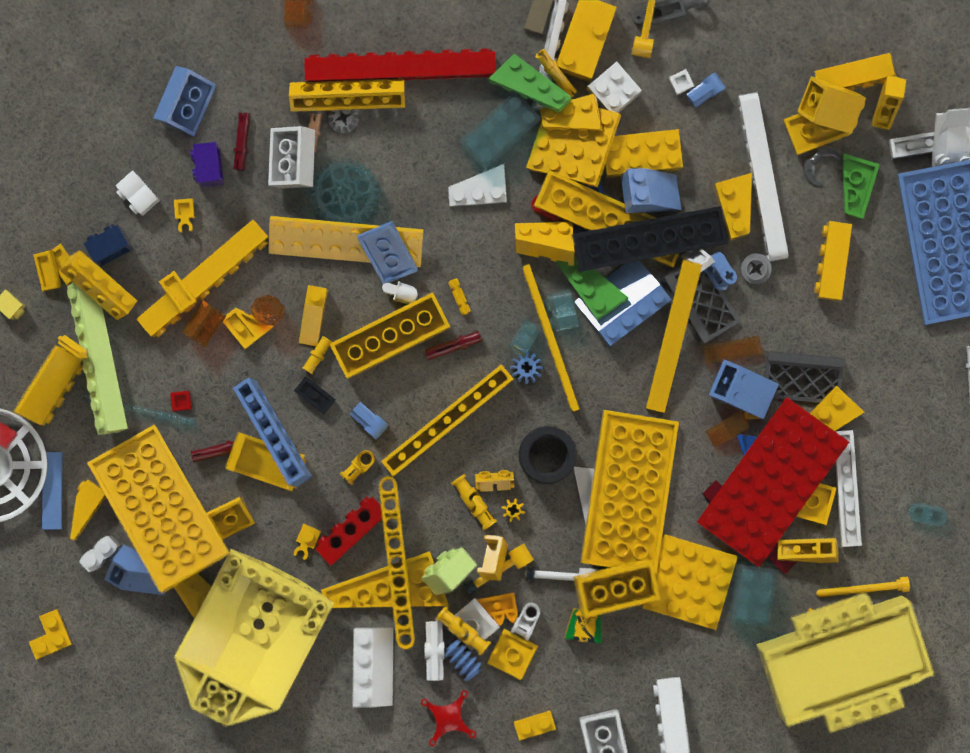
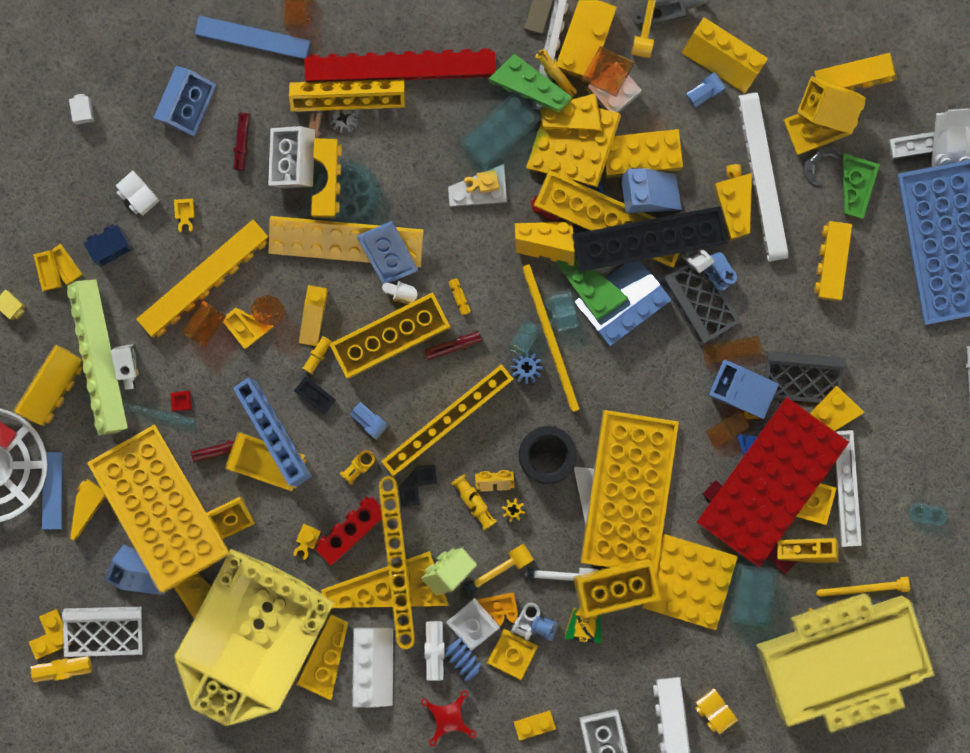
(61, 669): none -> yellow piece
(72, 347): yellow axle -> none
(81, 109): none -> white brick
(98, 285): yellow brick -> none
(100, 615): none -> white fence
(104, 549): white brick -> none
(122, 357): none -> white torso
(177, 292): yellow tile -> none
(208, 164): dark purple brick -> none
(252, 37): none -> medium blue tile
(322, 665): none -> yellow wing
(324, 203): none -> yellow arch
(409, 488): none -> black tile
(460, 628): yellow piece -> none
(485, 181): none -> yellow plate
(494, 558): yellow panel -> none
(544, 628): none -> medium blue piece
(608, 71): none -> clear orange plate
(673, 336): yellow tile -> none
(681, 82): white plate -> none
(716, 711): none -> yellow brick
(724, 54): none -> yellow slope
(733, 170): none -> yellow hinge
(747, 267): light grey gear -> none
(889, 102): yellow slope -> none

